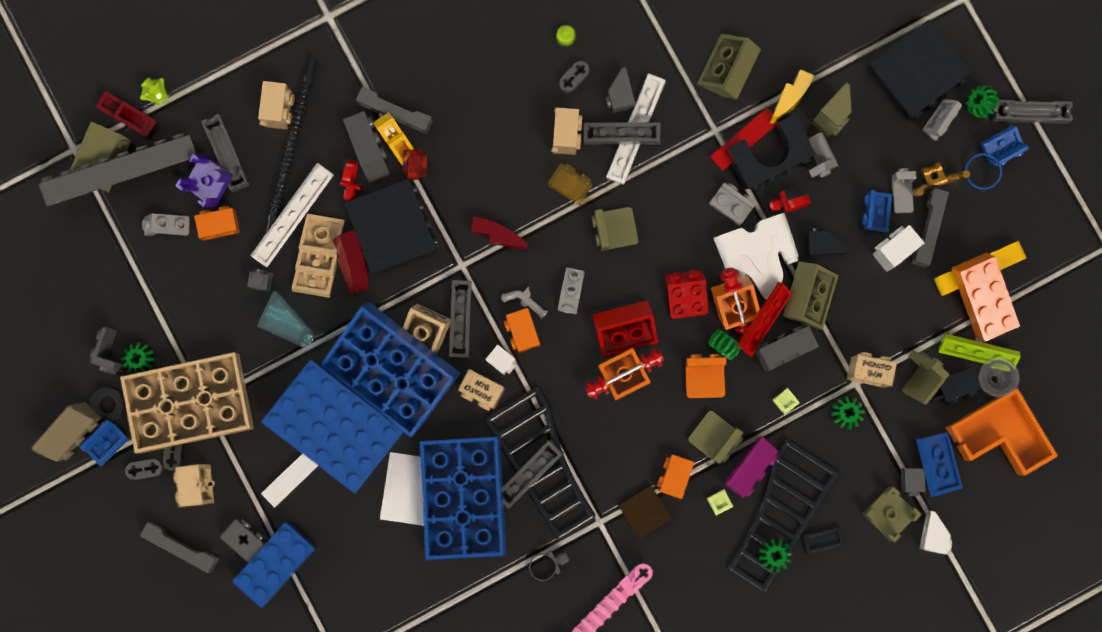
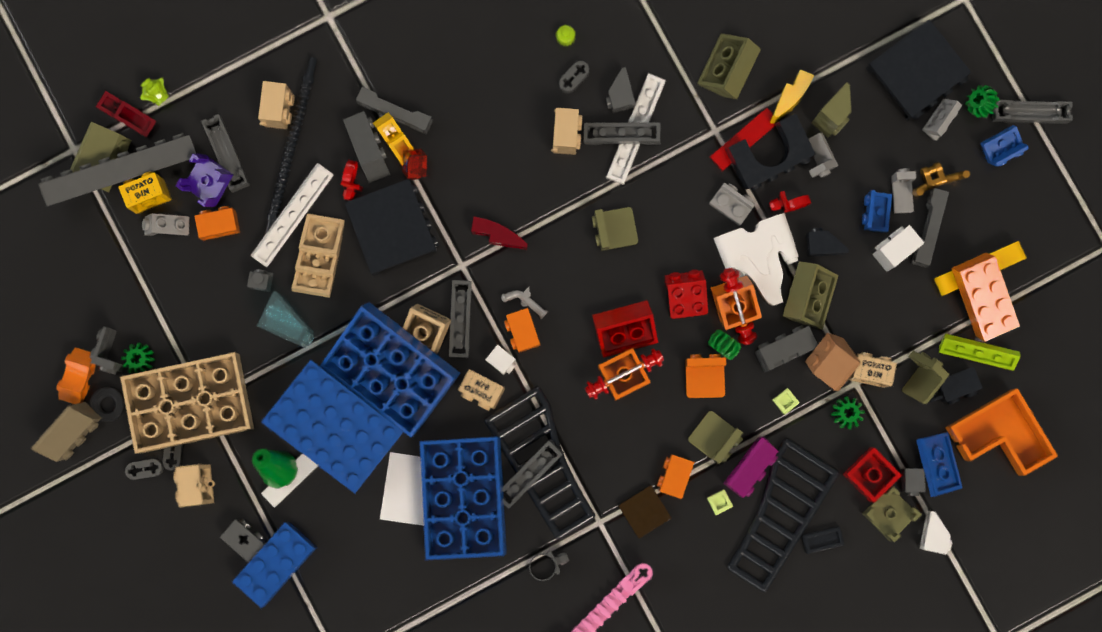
(74, 383): none -> orange brick
(104, 442): blue bracket -> none
(144, 192): none -> yellow brick
(159, 537): dark grey piece -> none
(275, 467): none -> green cone
(351, 261): dark red slope -> none
(570, 184): clear yellow brick -> none
(571, 291): light grey bracket -> none
(765, 319): red tile -> none
(777, 561): green gear -> none
(833, 361): none -> medium nougat slope
(872, 474): none -> red brick
(996, 160): blue piece -> none
(1006, 375): clear piece -> none

